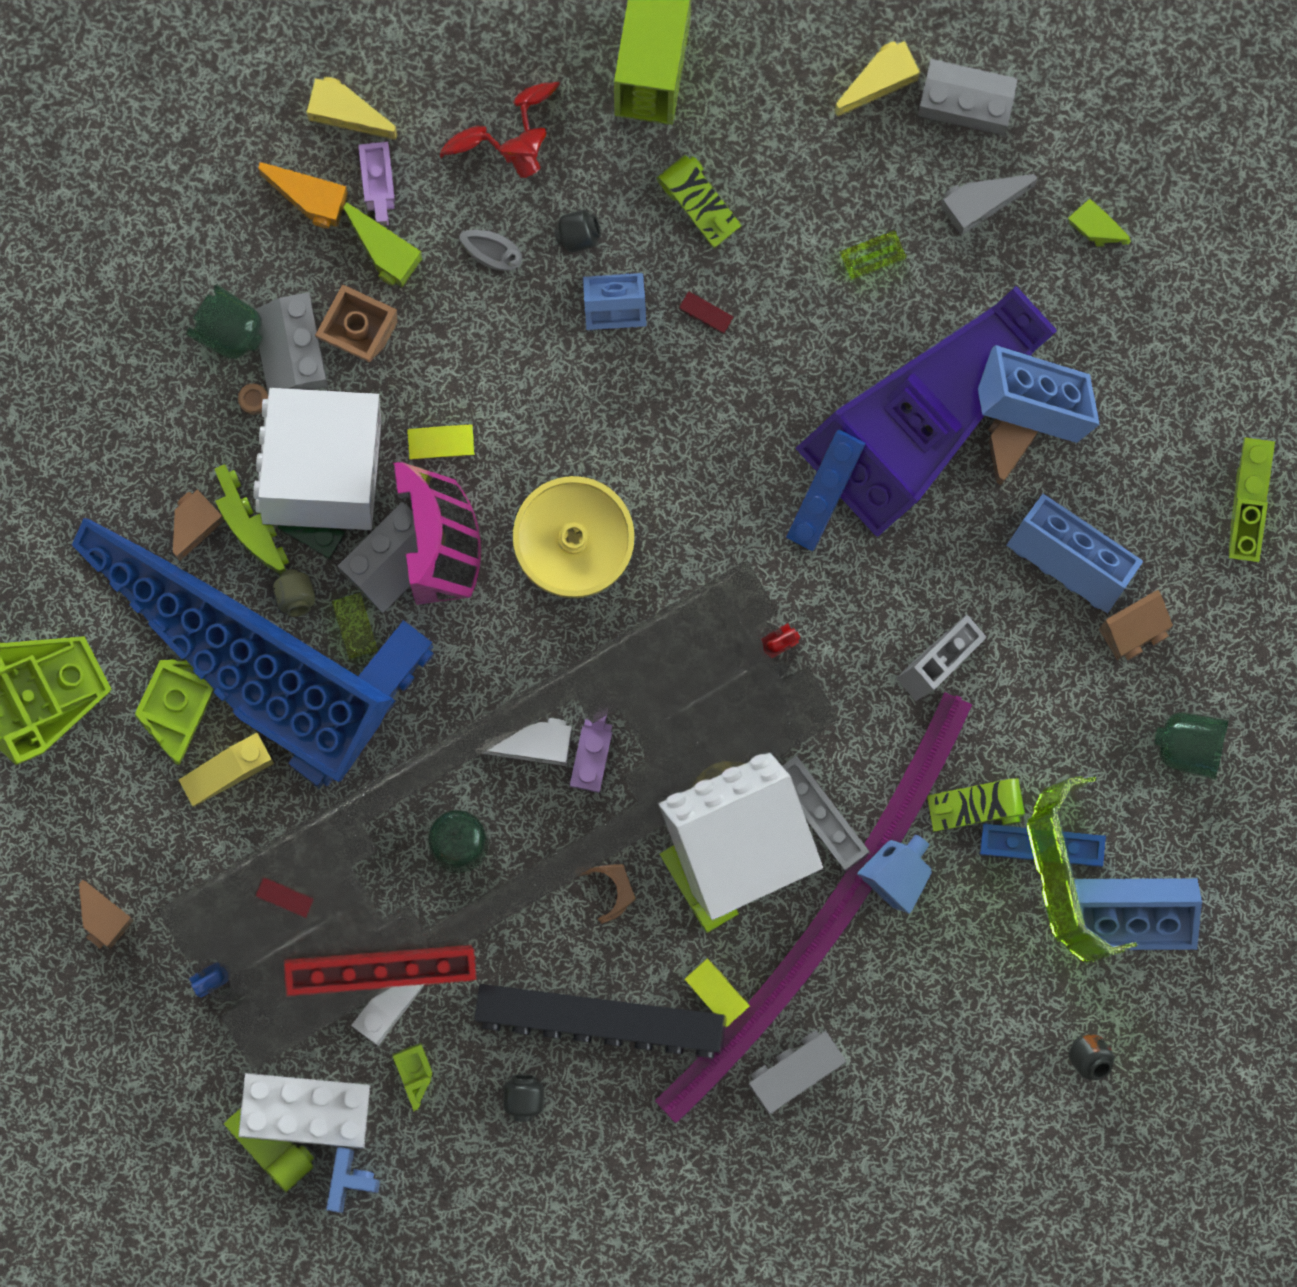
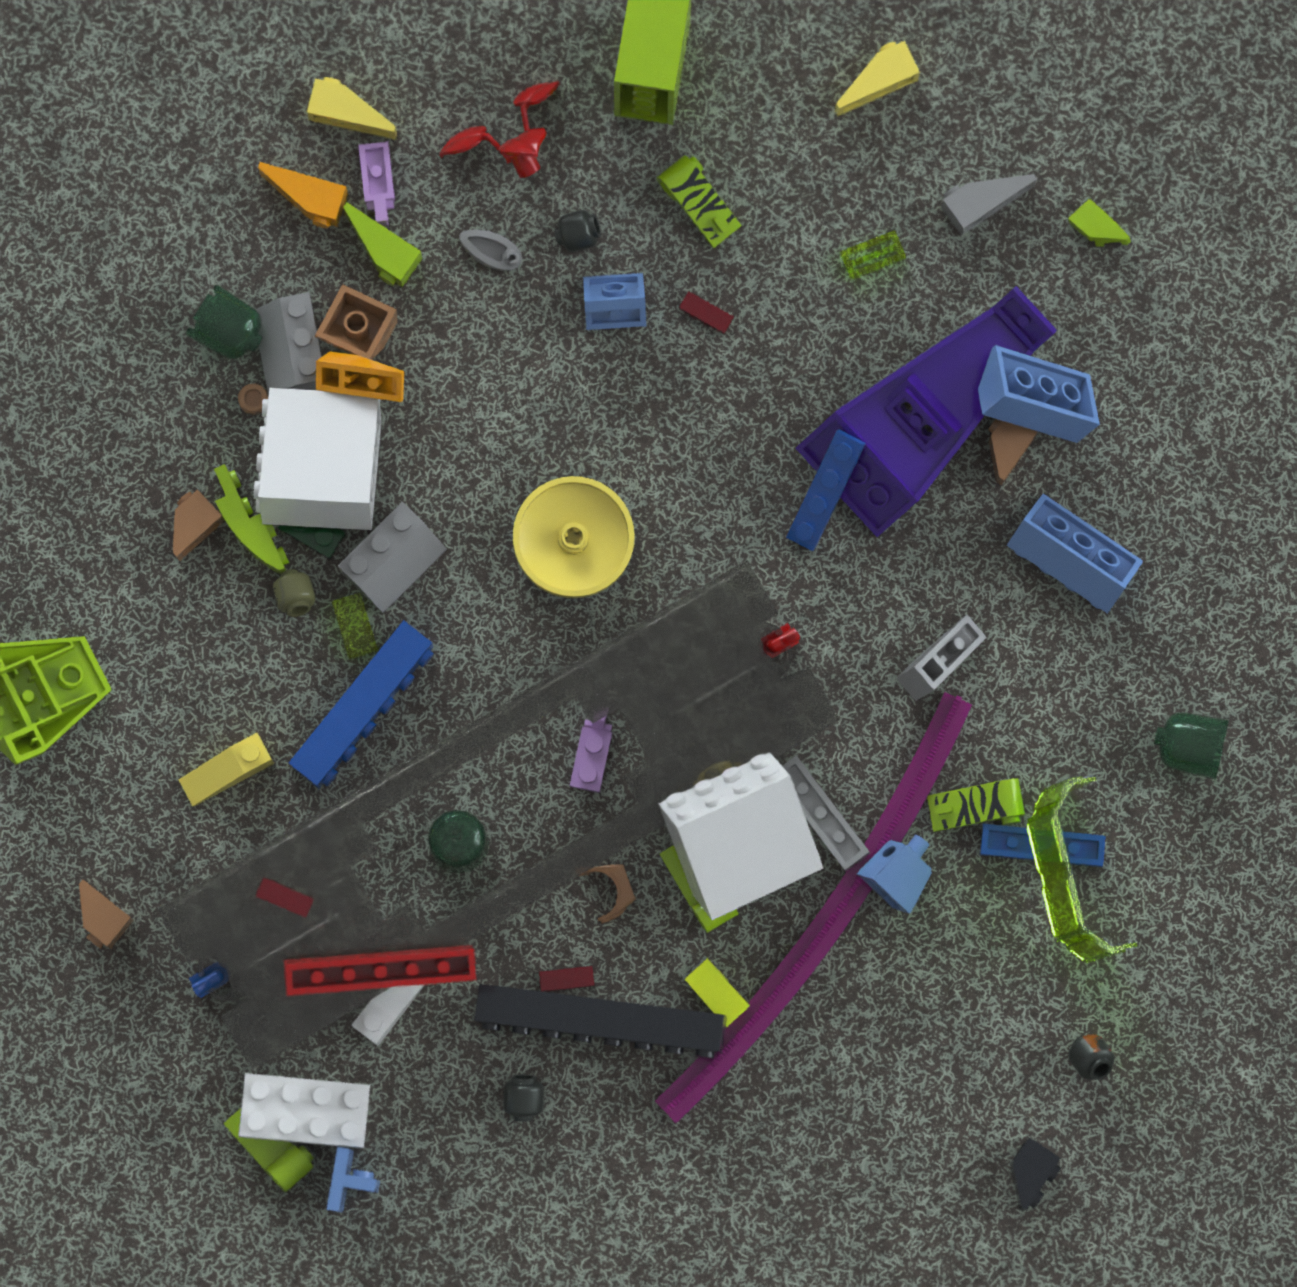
(174, 706): lime wing -> none
(248, 661): blue wedge -> none
(359, 377): none -> light orange slope
(414, 1072): lime slope -> none
(440, 442): neon yellow slope -> none
(445, 536): dark pink windscreen -> none
(537, 743): white slope -> none
(566, 978): none -> dark red piece
(796, 1071): light grey brick -> none
(967, 97): light grey slope -> none
(1030, 1171): none -> black slope
(1137, 626): medium nougat slope -> none
(1143, 911): medium blue slope -> none
(1251, 499): lime slope -> none

